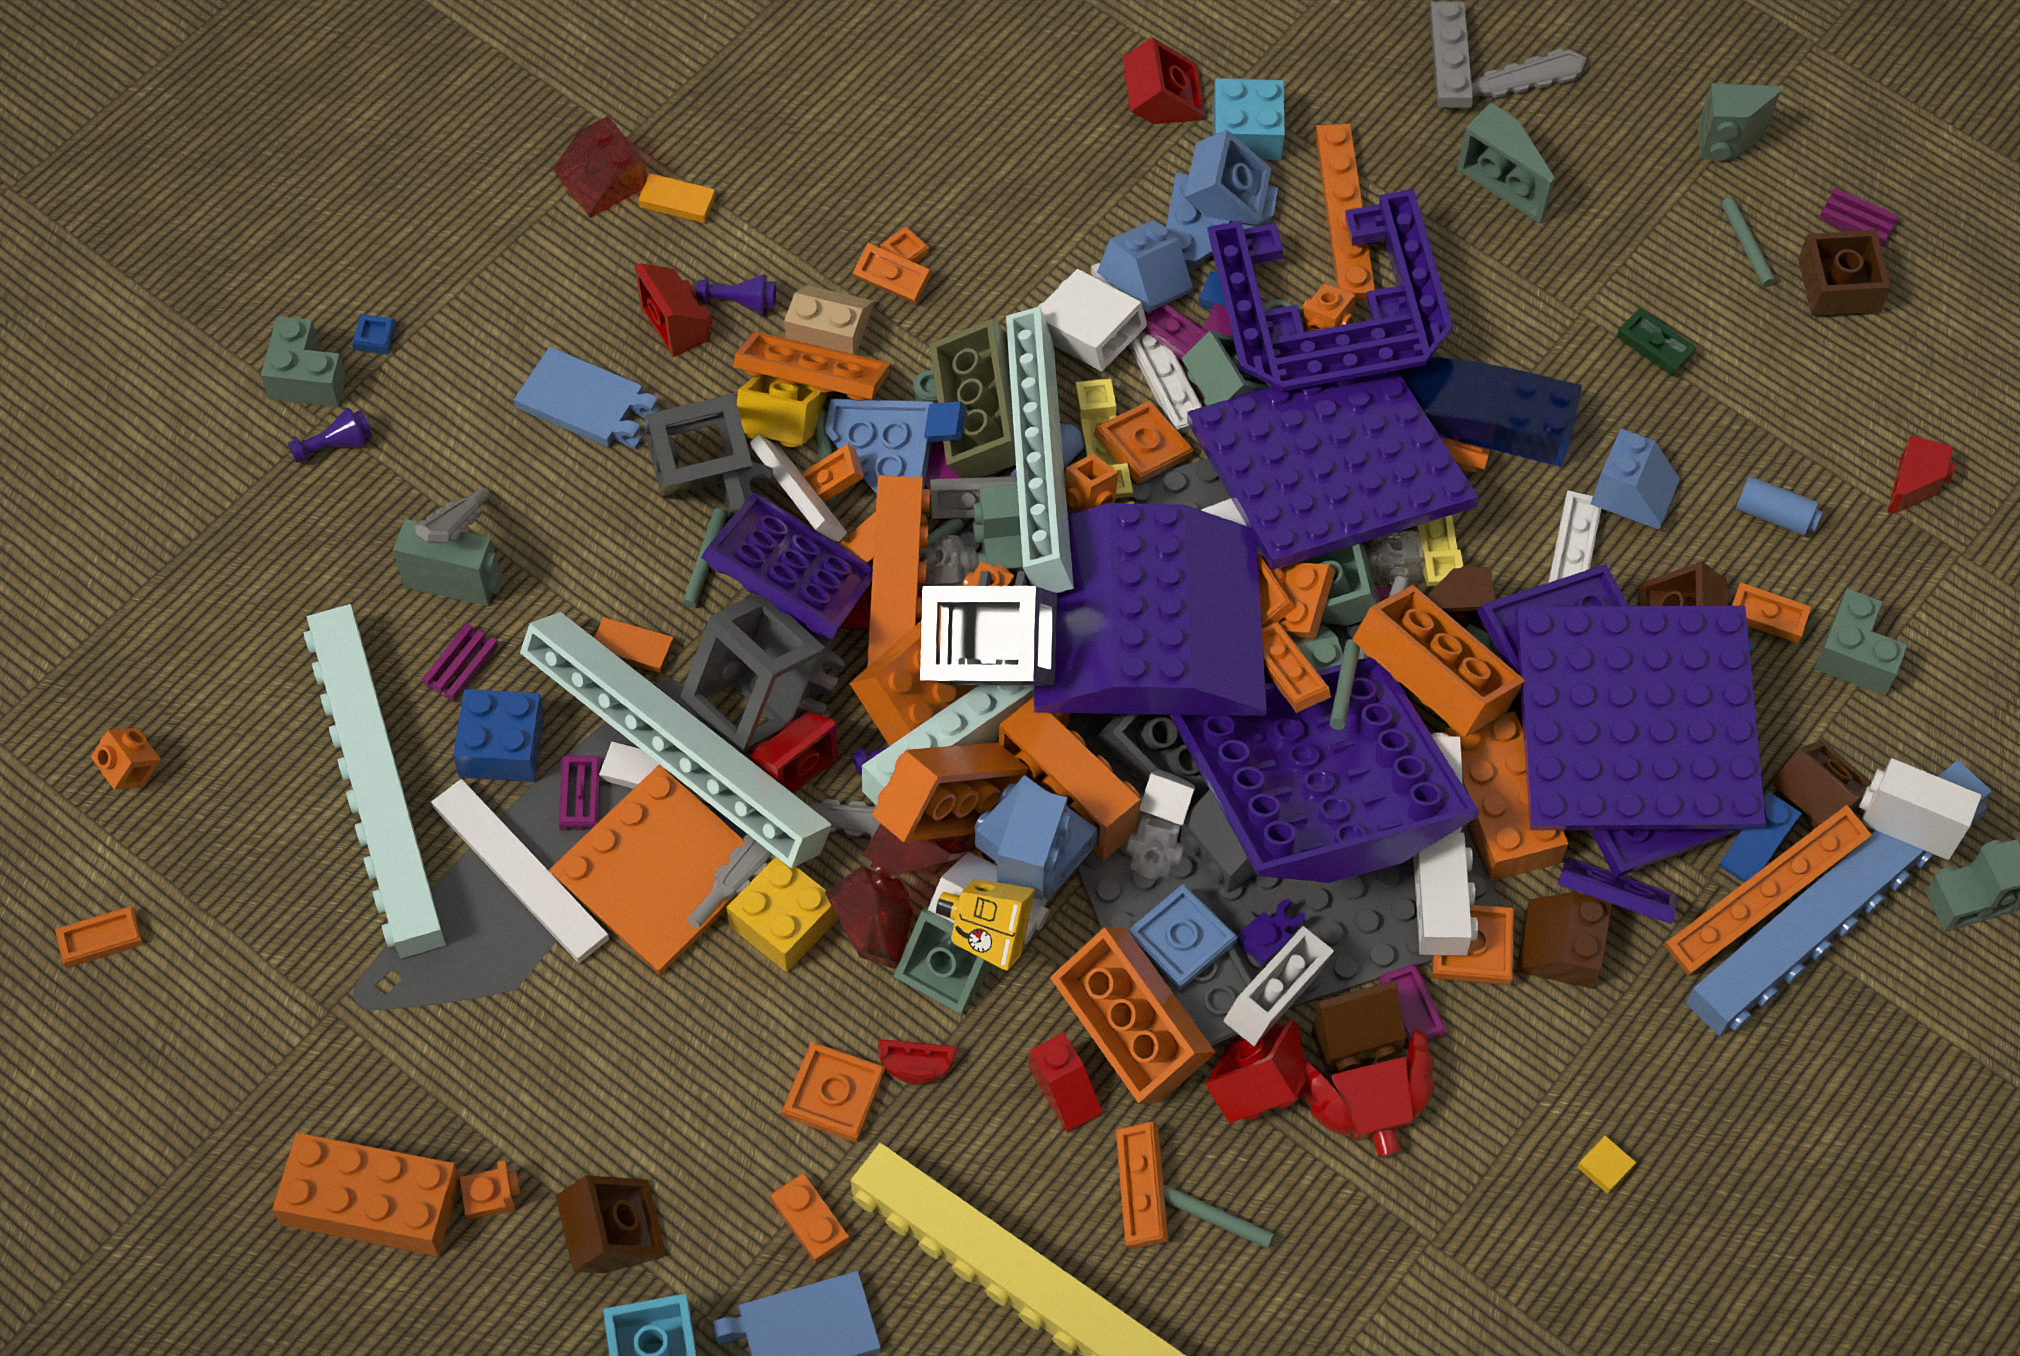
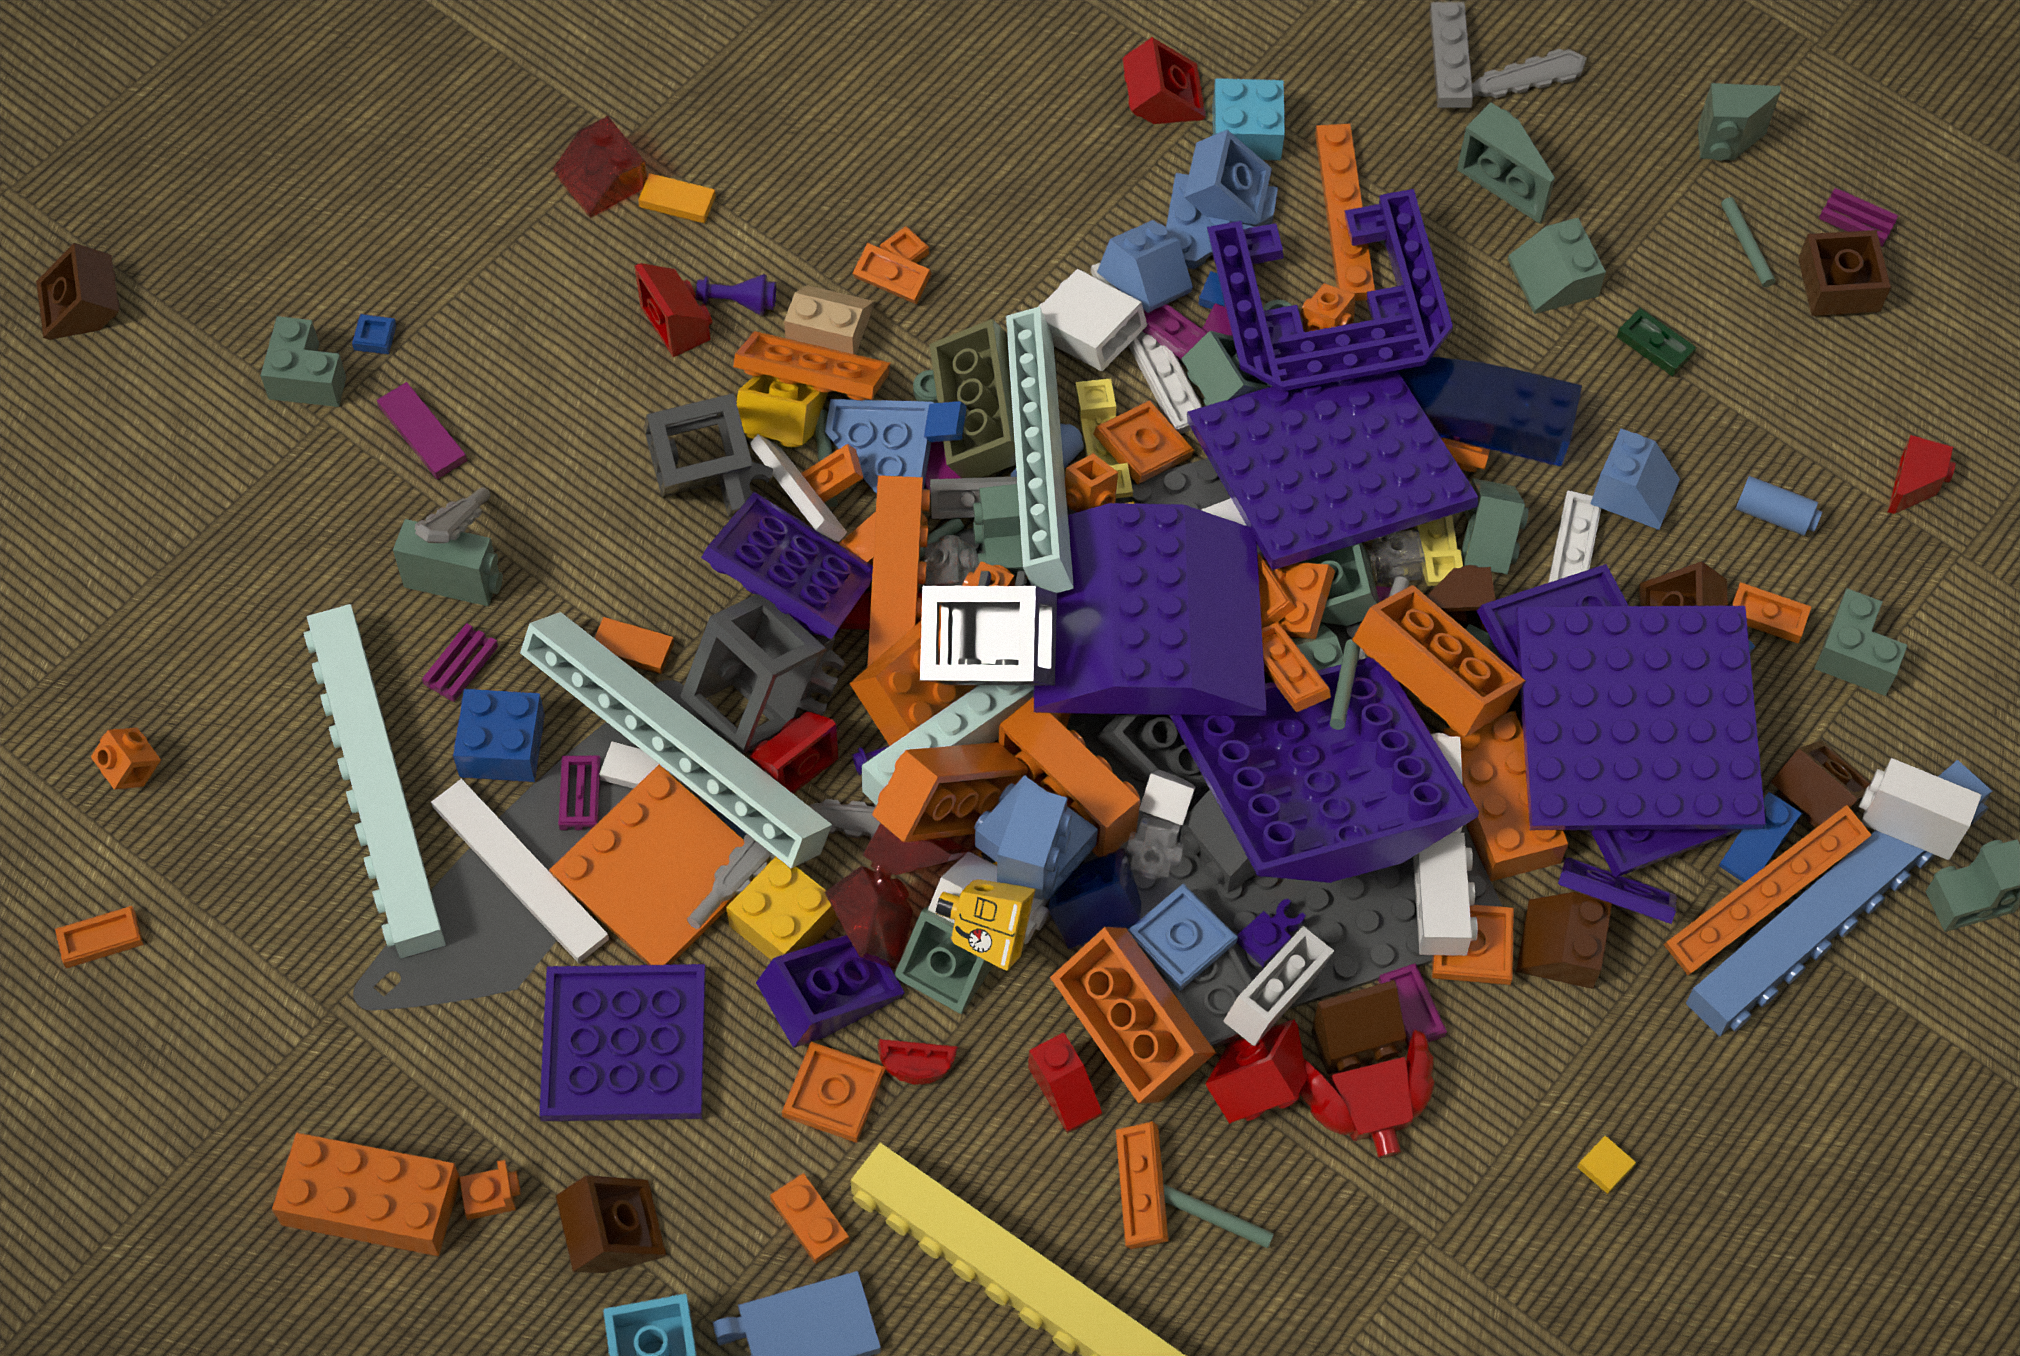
(77, 293): none -> reddish brown slope
(346, 431): dark purple piece -> none
(421, 430): none -> magenta tile
(585, 399): medium blue tile -> none
(623, 1042): none -> dark purple plate
(702, 567): sand green bar -> none
(825, 989): none -> dark purple slope
(1096, 897): none -> clear blue slope
(1494, 526): none -> sand green brick
(1558, 267): none -> sand green slope

